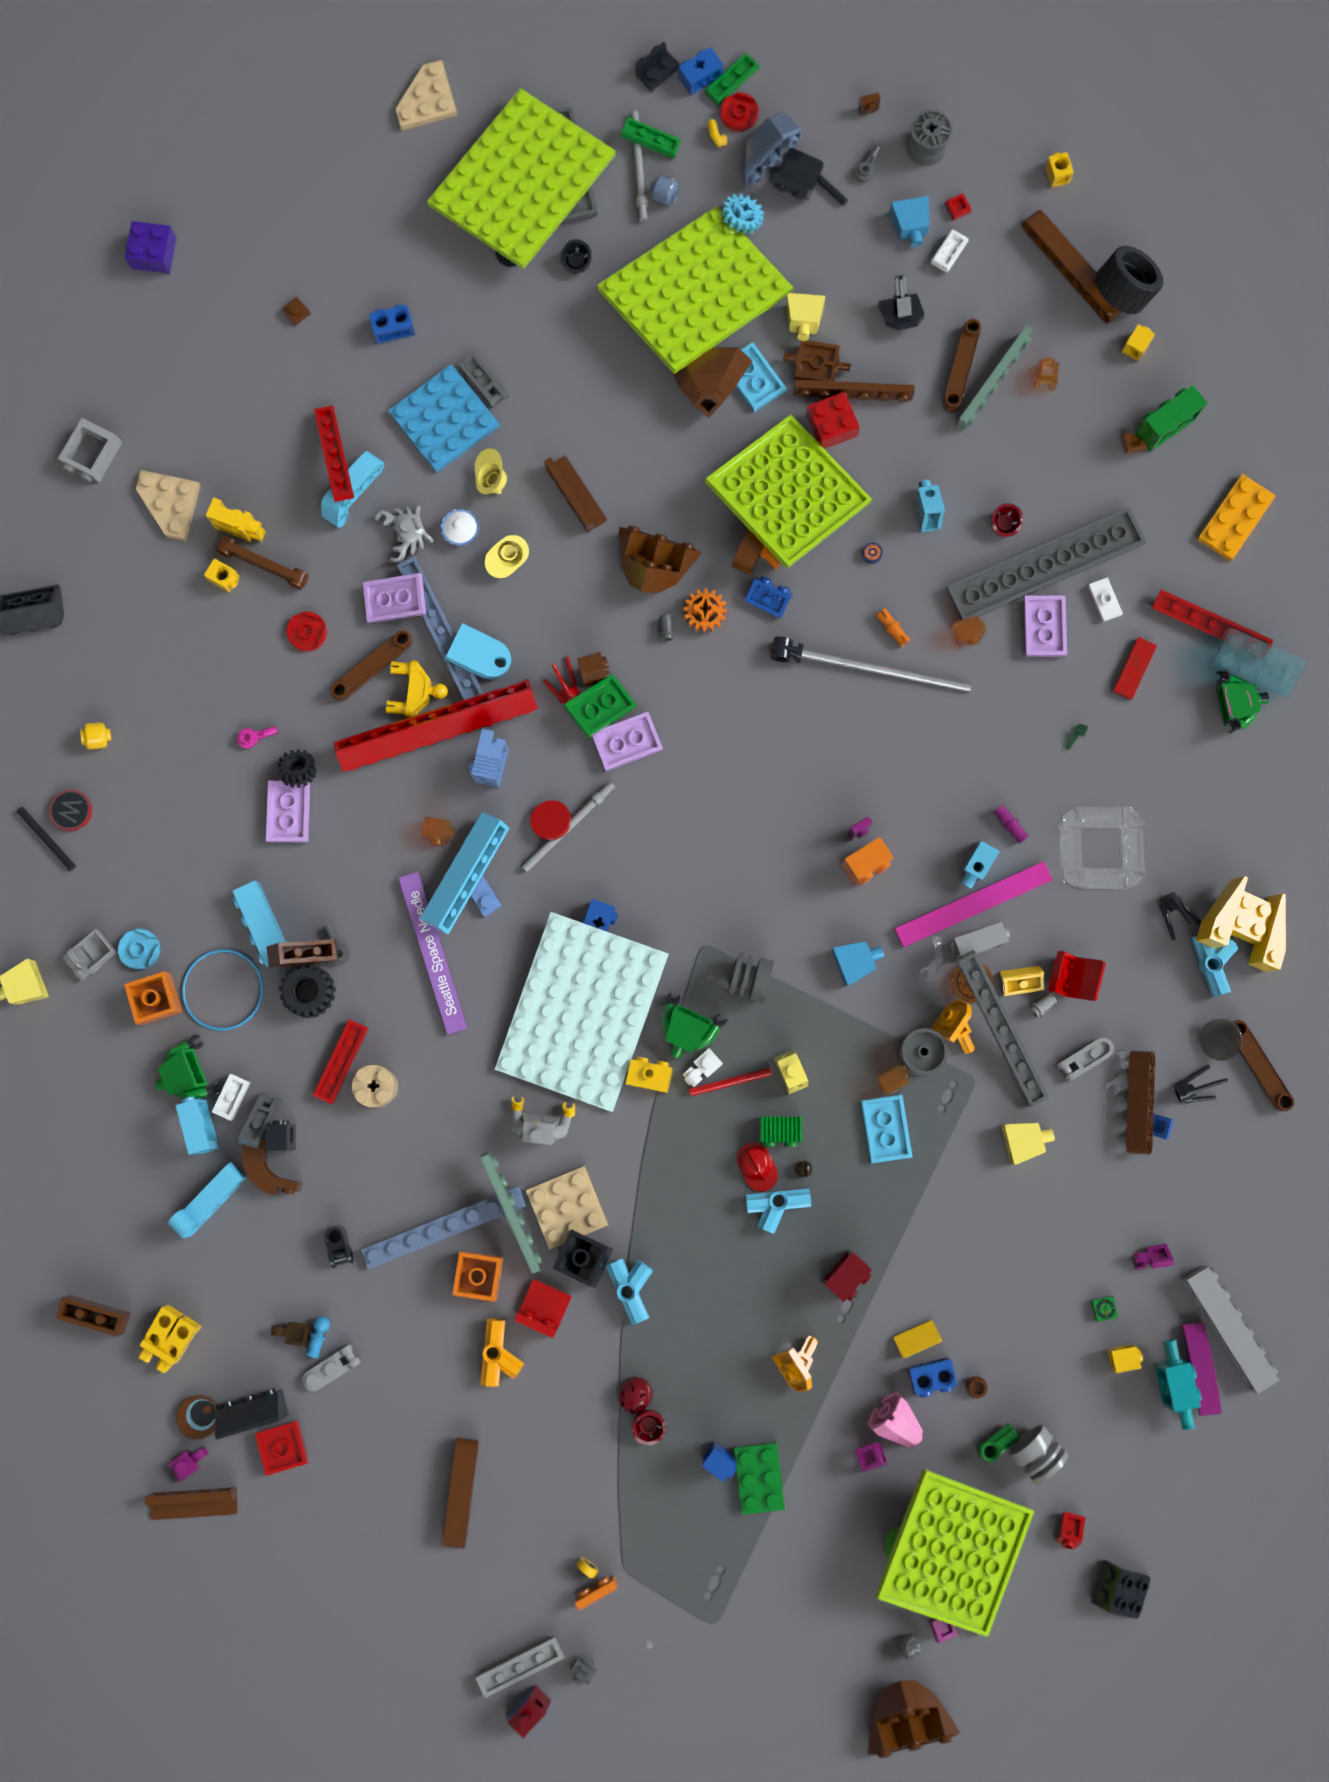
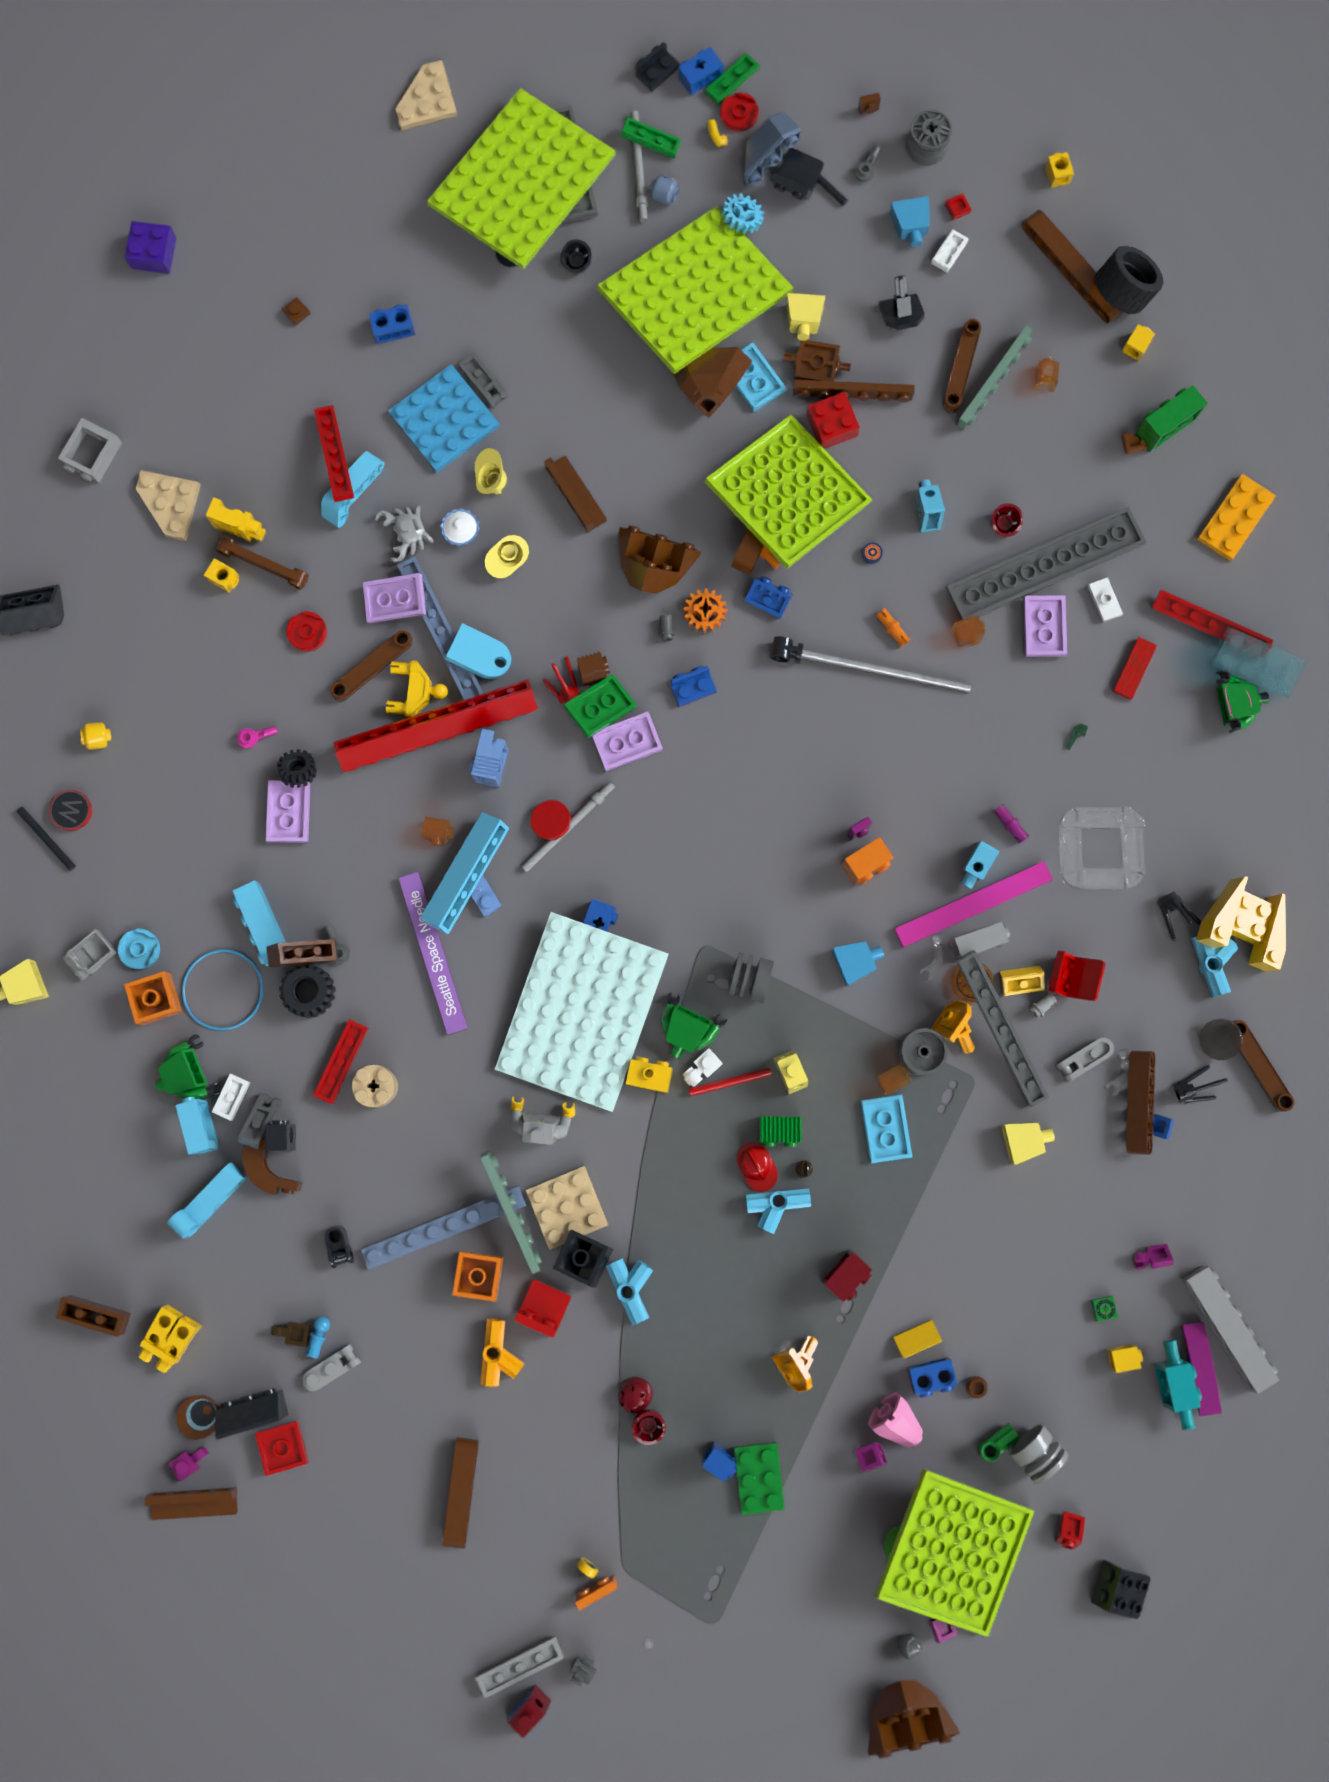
(693, 685): none -> blue bracket

